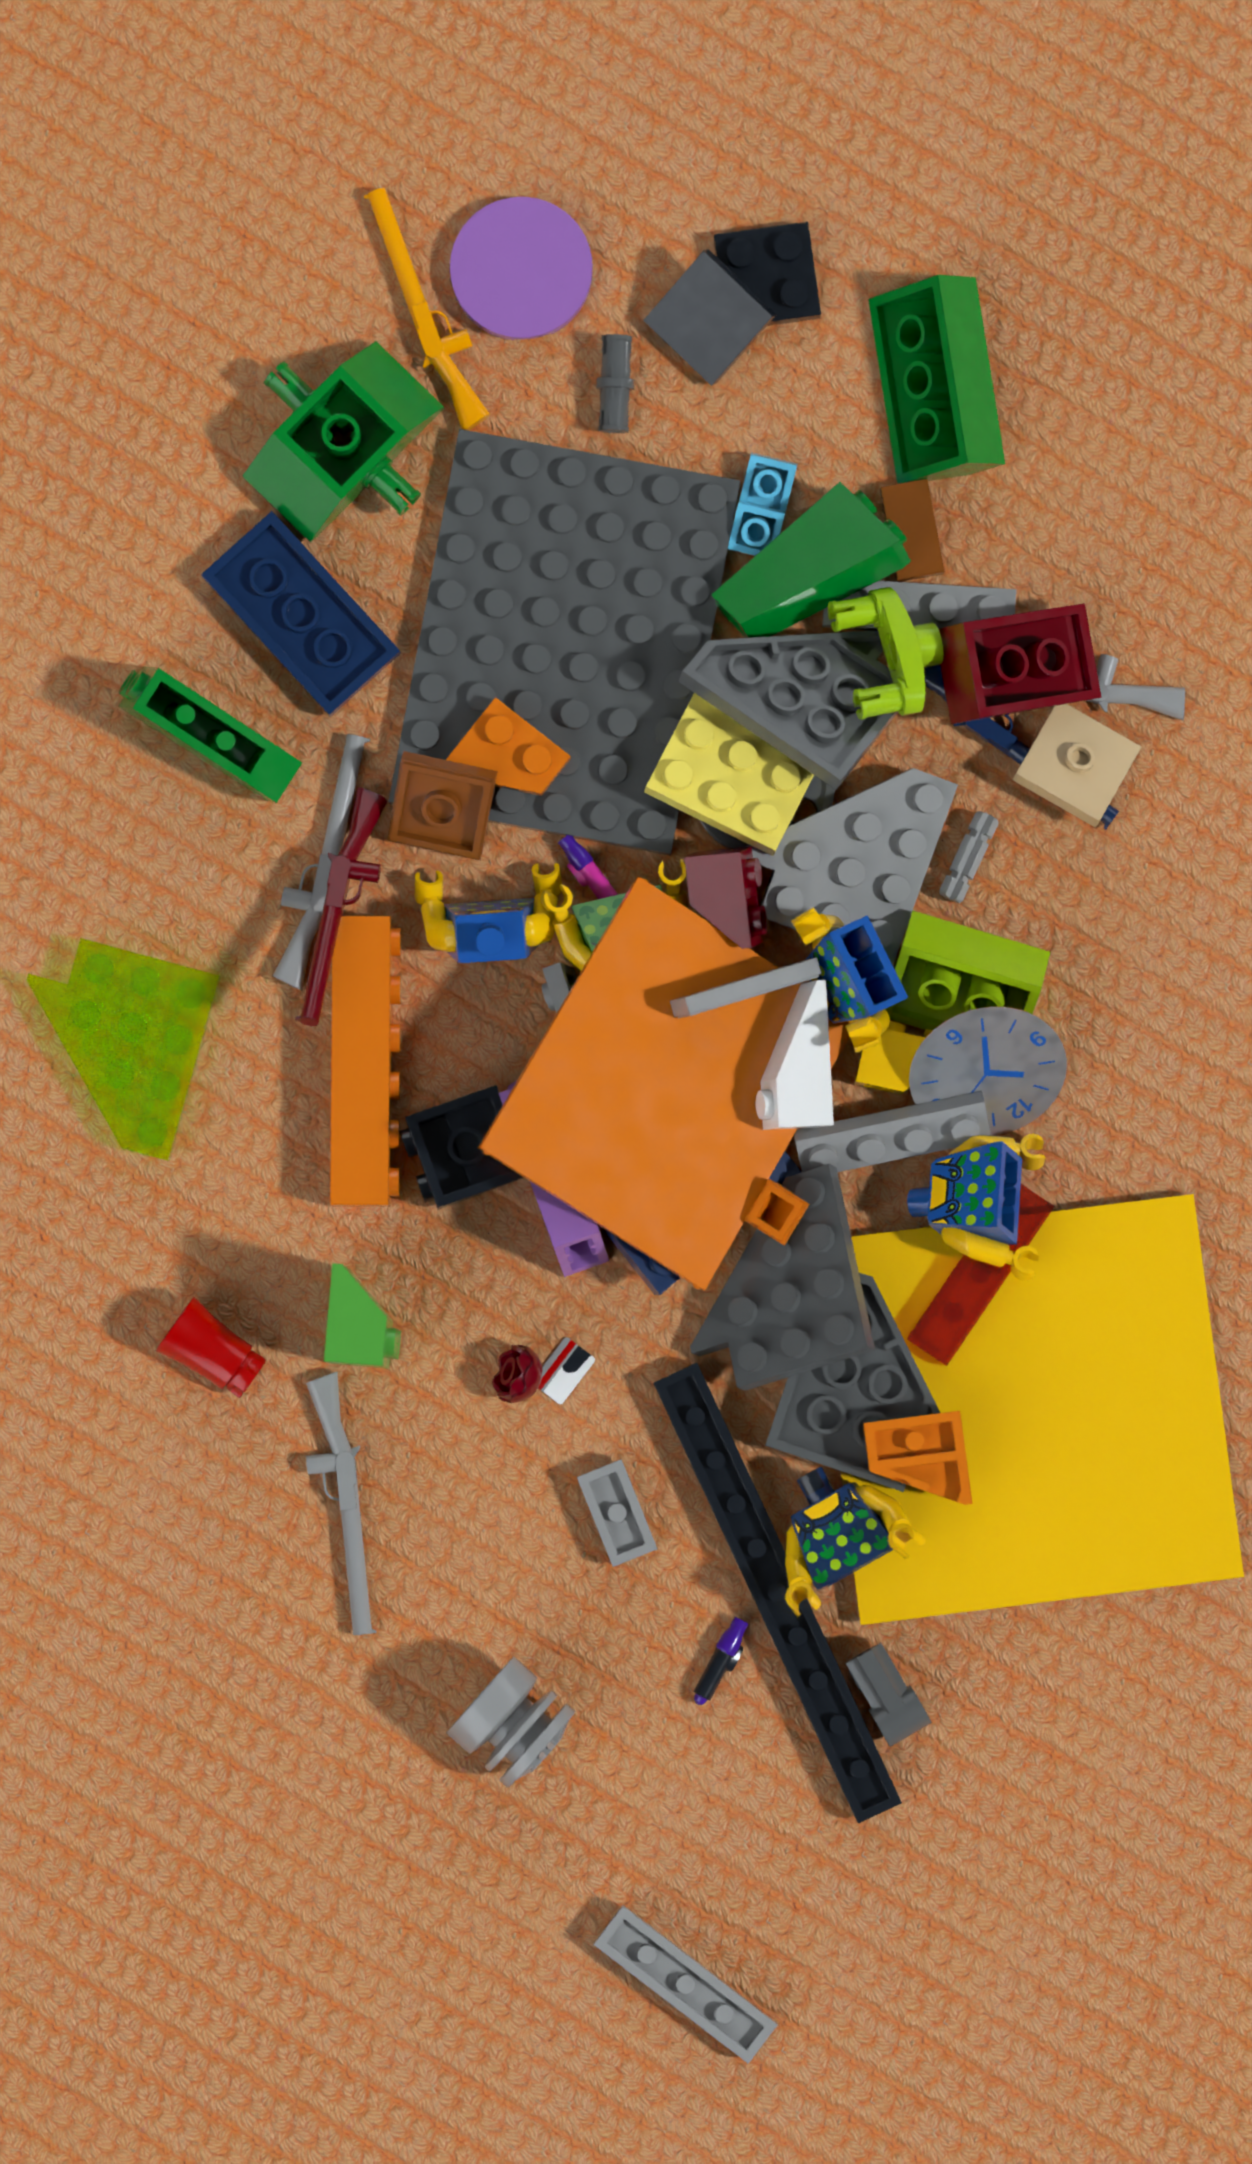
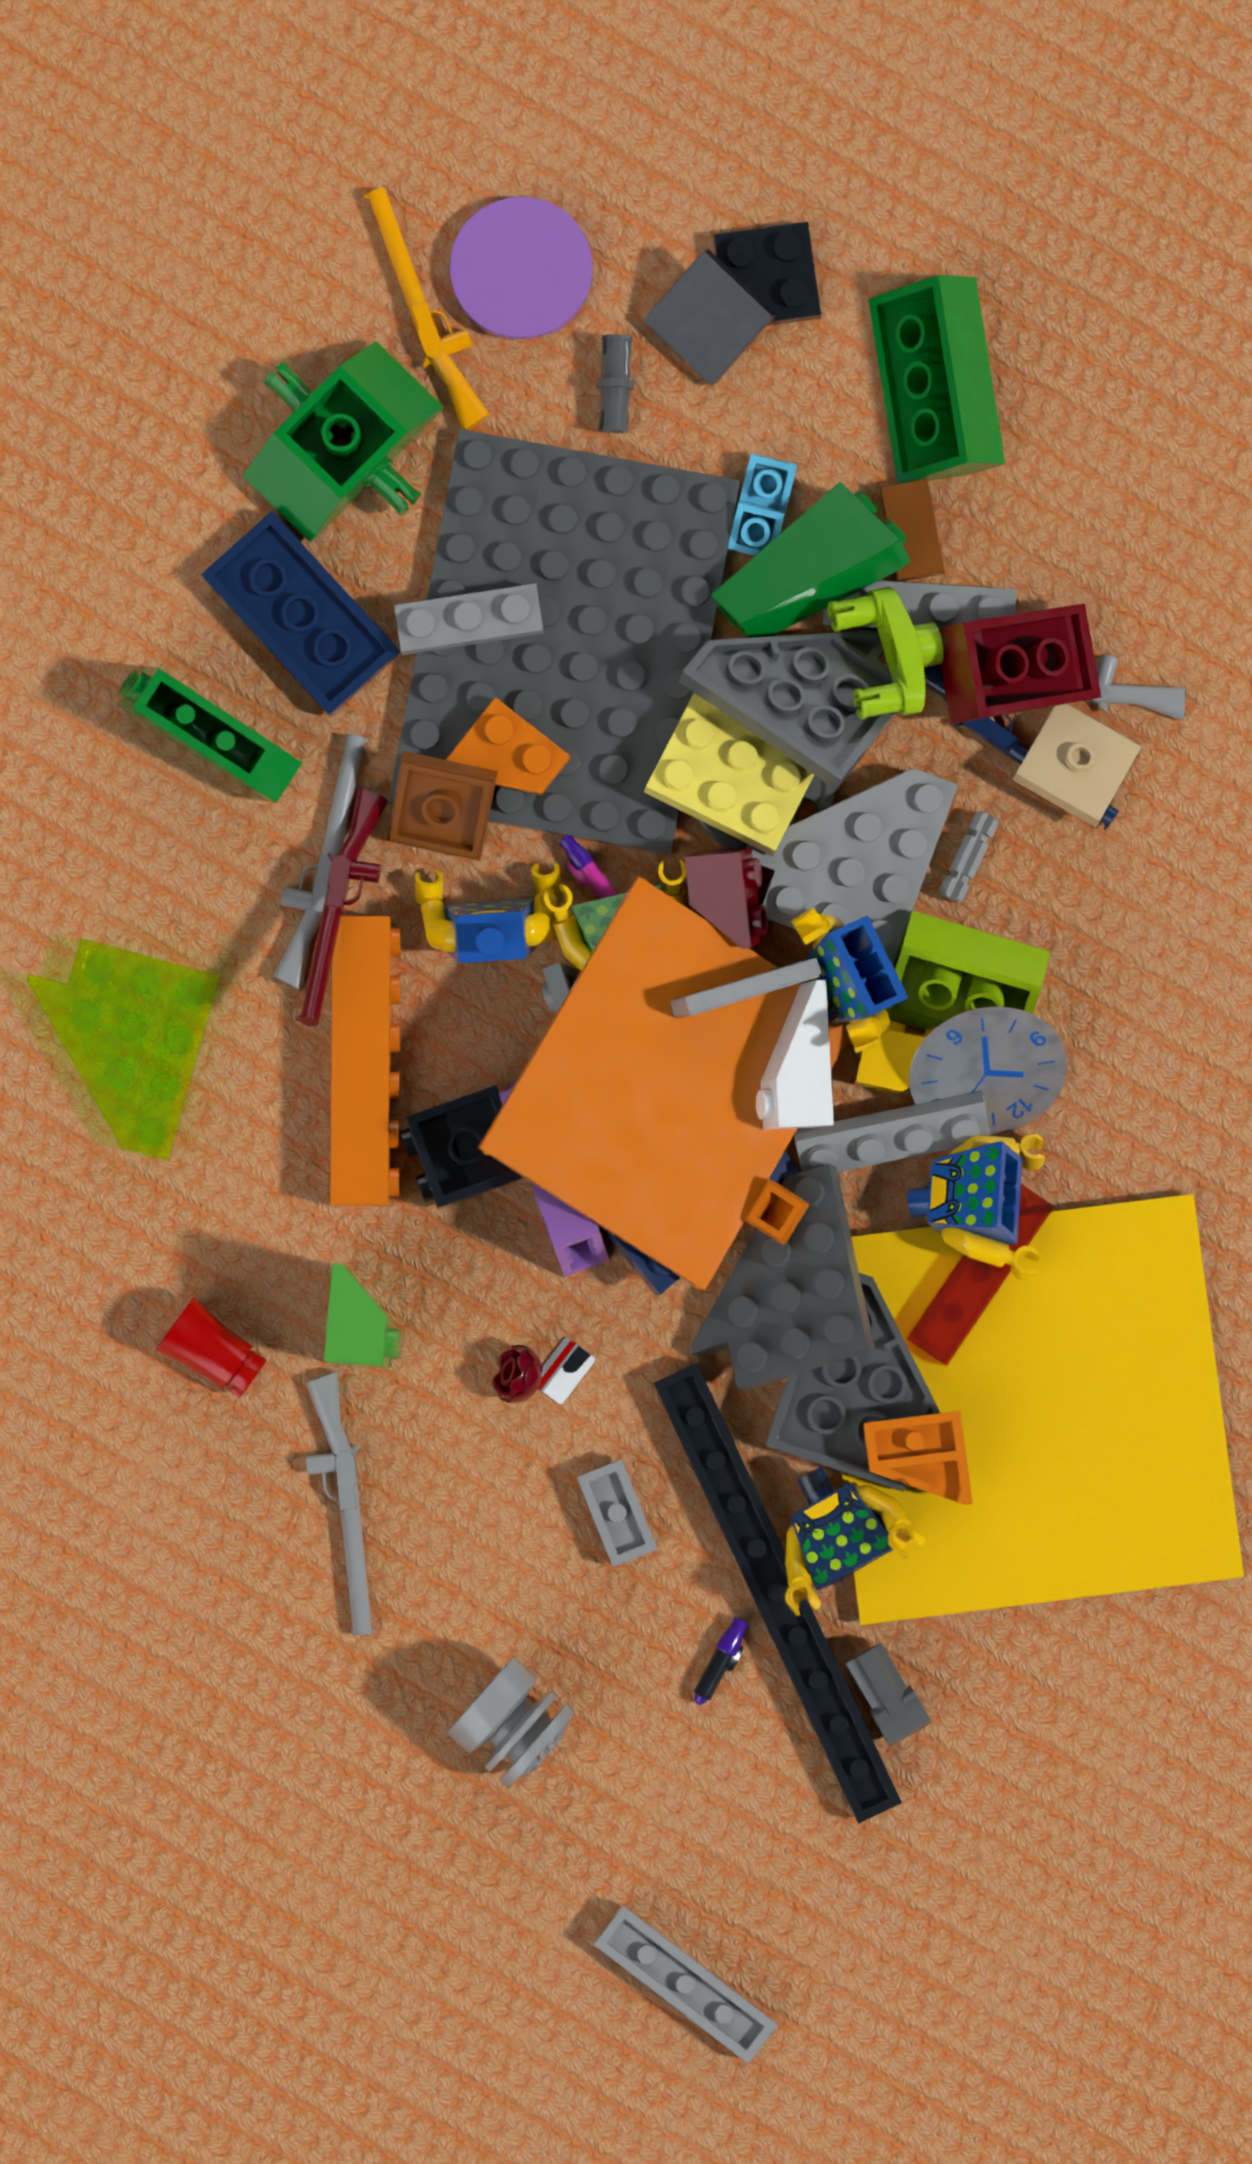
(469, 619): none -> light grey plate

